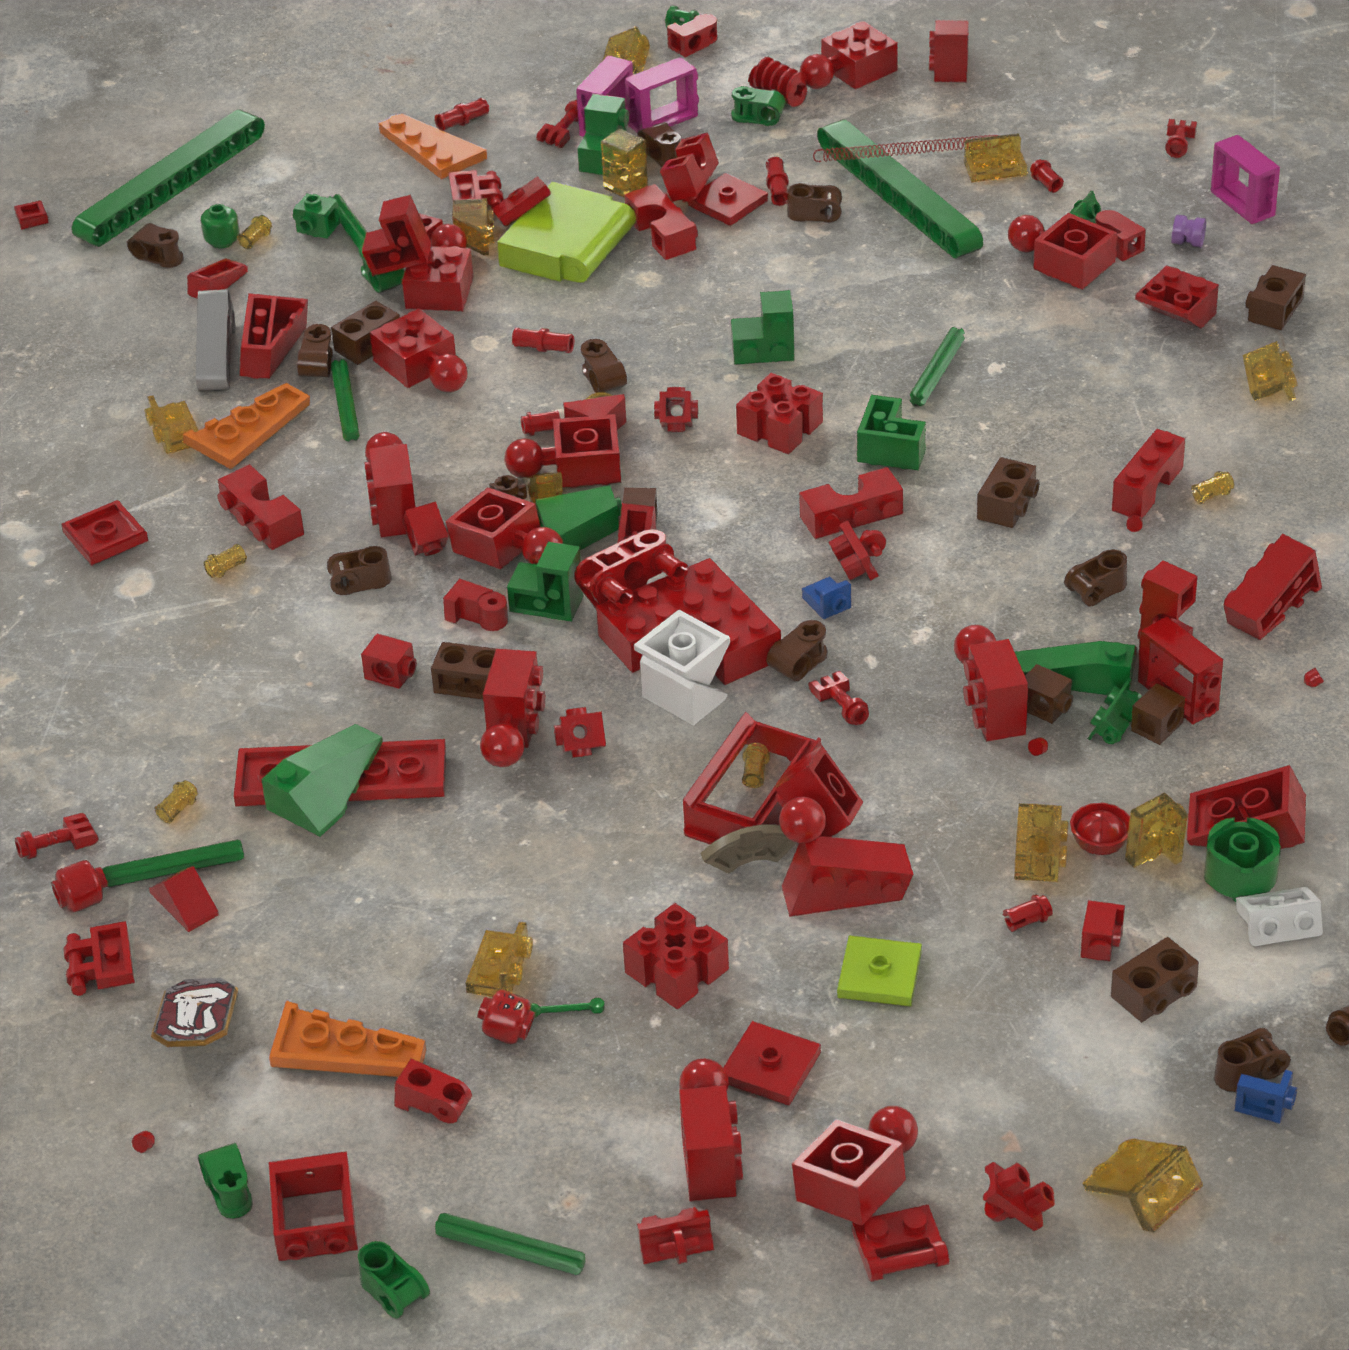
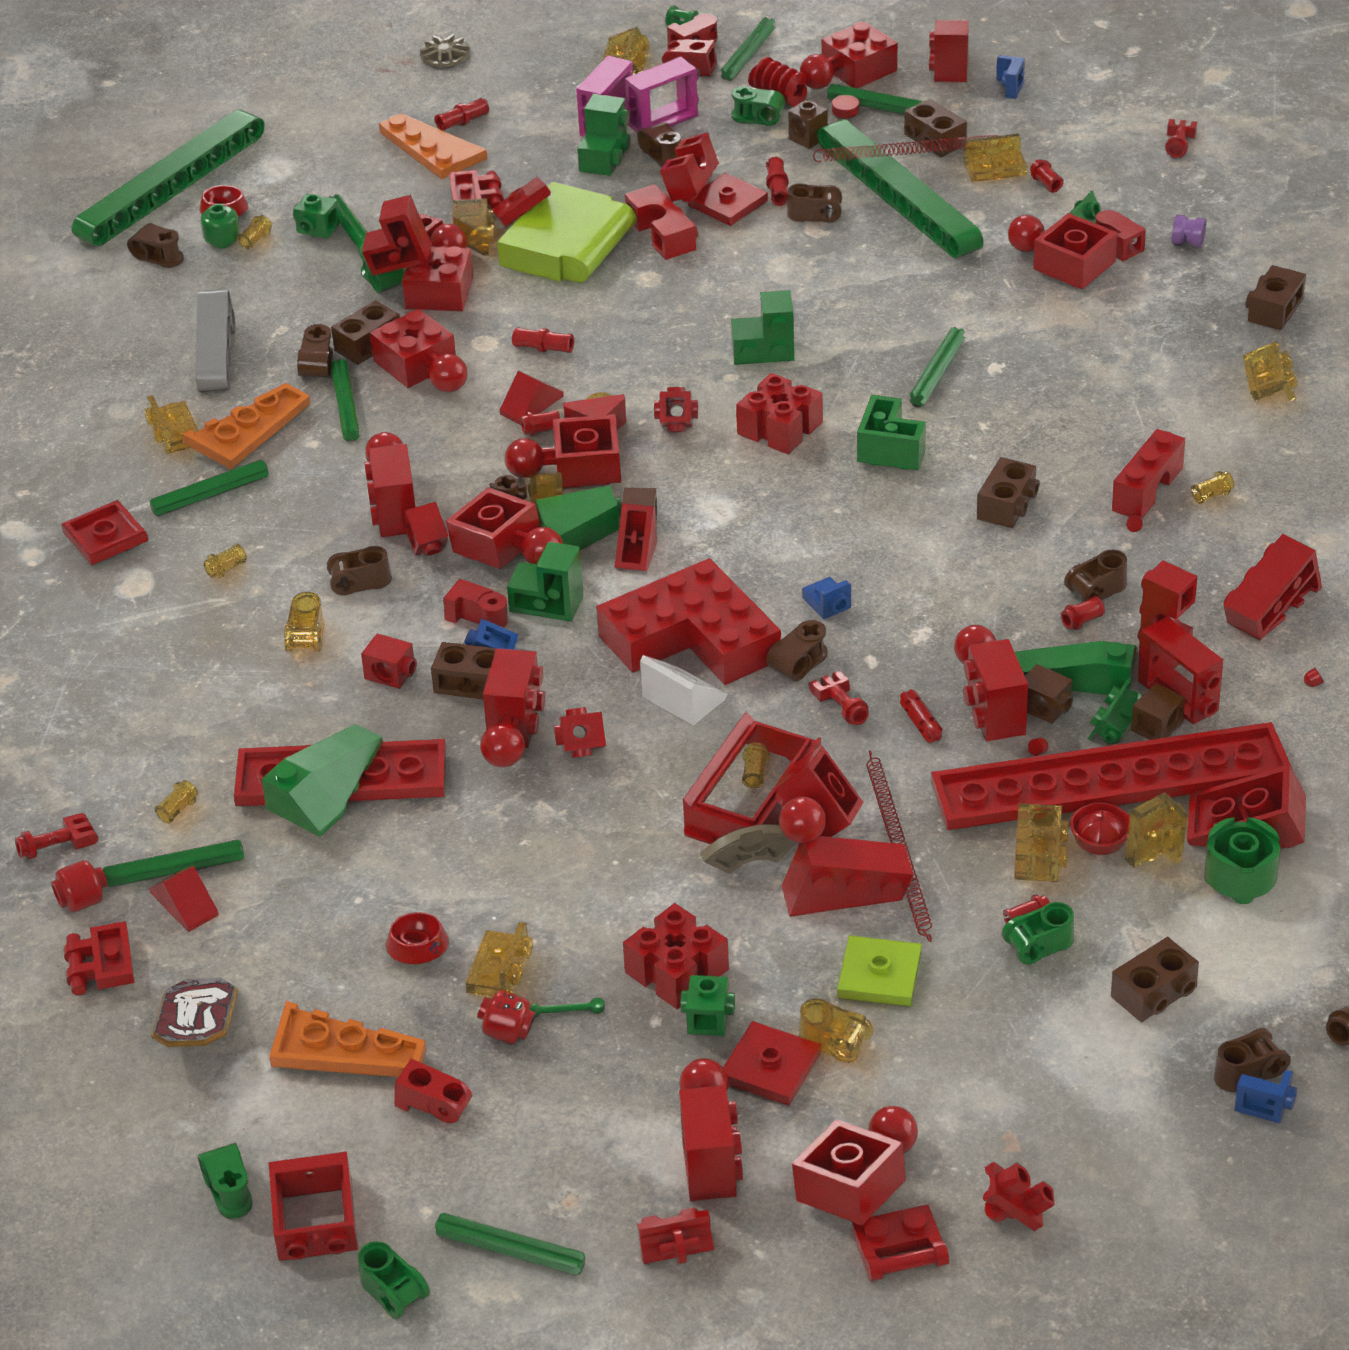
(31, 214): red tile -> none
(143, 1141): red piece -> none
(208, 487): none -> green axle
(215, 276): red slope -> none
(226, 195): none -> red hat
(248, 499): red arch -> none
(270, 332): red wedge -> none
(304, 623): none -> clear yellow piece
(416, 938): none -> red hat
(443, 50): none -> dark tan wheel
(491, 636): none -> blue bracket
(528, 395): none -> red slope
(559, 133): red hinge -> none
(602, 366): reddish brown piece -> none
(624, 162): clear yellow brick -> none
(638, 561): red piece -> none
(685, 647): white slope -> none
(696, 52): none -> red leg
(707, 997): none -> green brick
(747, 48): none -> green axle
(805, 121): none -> reddish brown brick
(834, 1029): none -> clear yellow piece
(845, 106): none -> piece
(869, 544): red hips -> none
(873, 99): none -> green axle
(877, 499): red arch -> none
(888, 832): none -> red piece
(921, 716): none -> red axle
(932, 121): none -> reddish brown brick
(1011, 74): none -> blue bracket
(1043, 932): none -> green piece
(1076, 615): none -> red pin
(1102, 930): red brick -> none
(1106, 774): none -> red plate
(1152, 1176): clear yellow bracket -> none
(1180, 296): red slope -> none
(1260, 197): dark pink window -> none
(1281, 915): white bracket -> none

